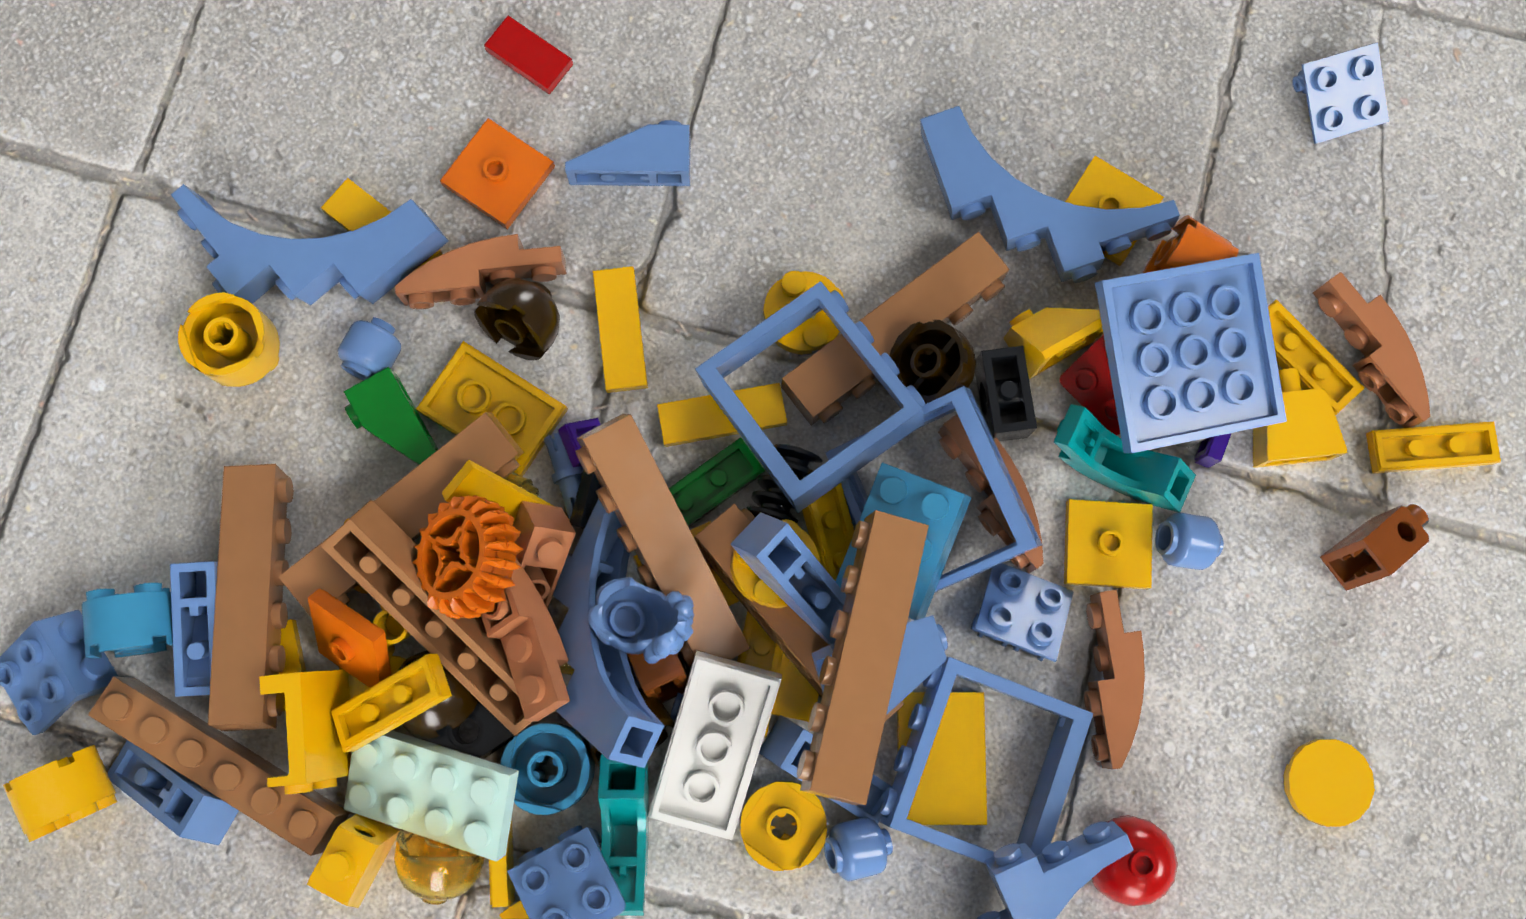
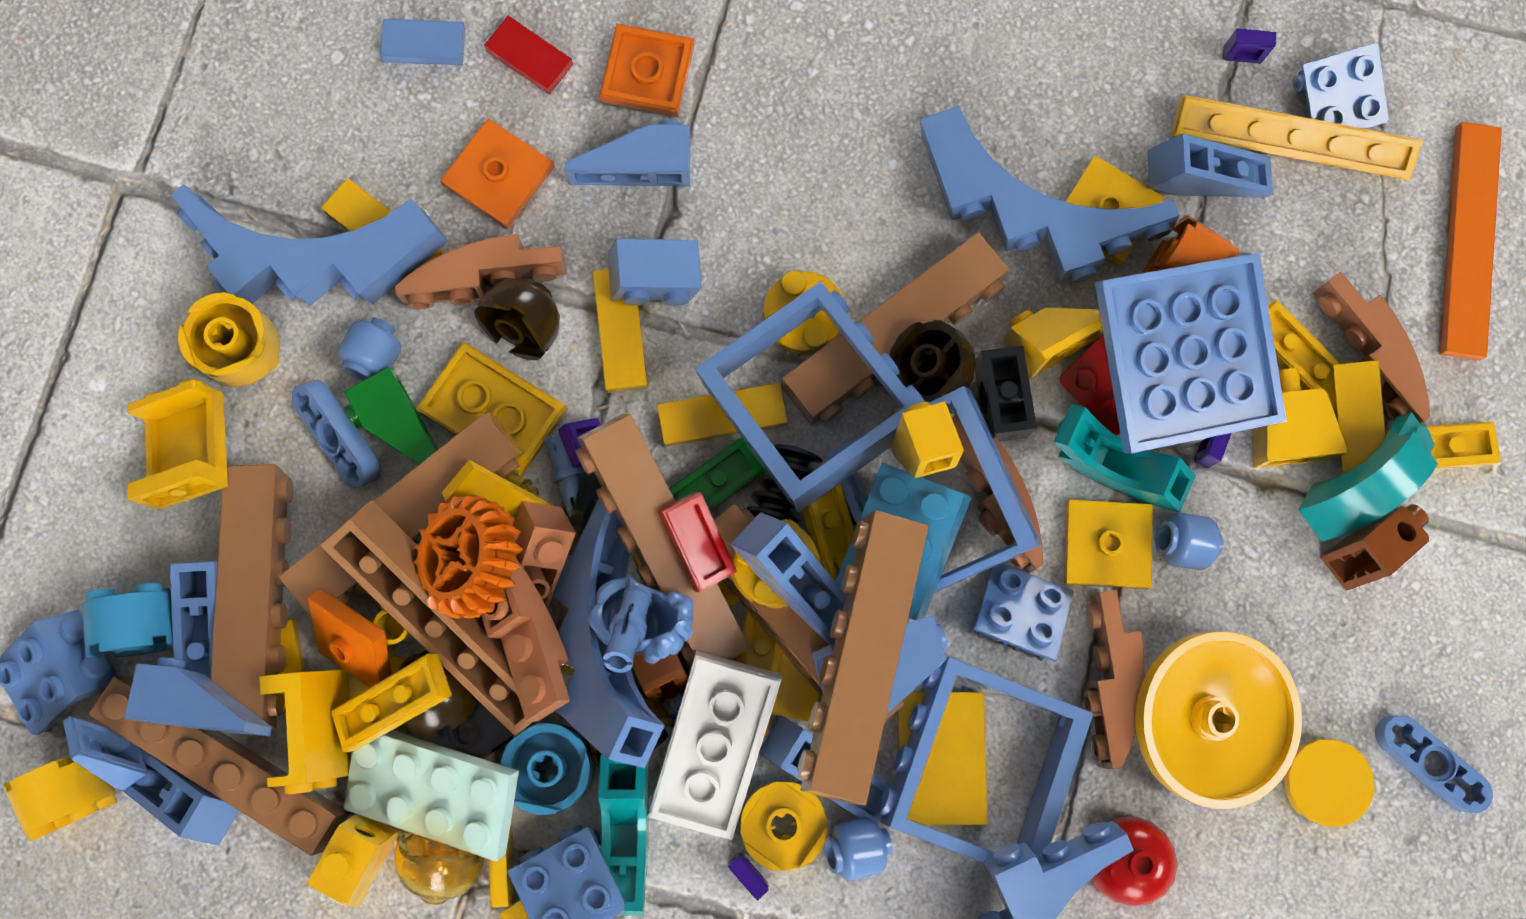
(104, 753): none -> medium blue slope
(181, 445): none -> yellow panel
(187, 699): none -> medium blue slope
(323, 418): none -> medium blue beam
(422, 42): none -> medium blue tile
(627, 629): none -> medium blue pin
(647, 70): none -> orange plate
(654, 271): none -> medium blue brick
(697, 541): none -> tile
(748, 875): none -> dark purple tile
(927, 440): none -> yellow slope
(1208, 168): none -> medium blue slope
(1218, 719): none -> yellow dish
(1249, 45): none -> dark purple tile
(1297, 136): none -> yellow tile
(1359, 410): none -> yellow tile
(1374, 486): none -> teal arch
(1453, 765): none -> medium blue beam
(1471, 241): none -> orange tile

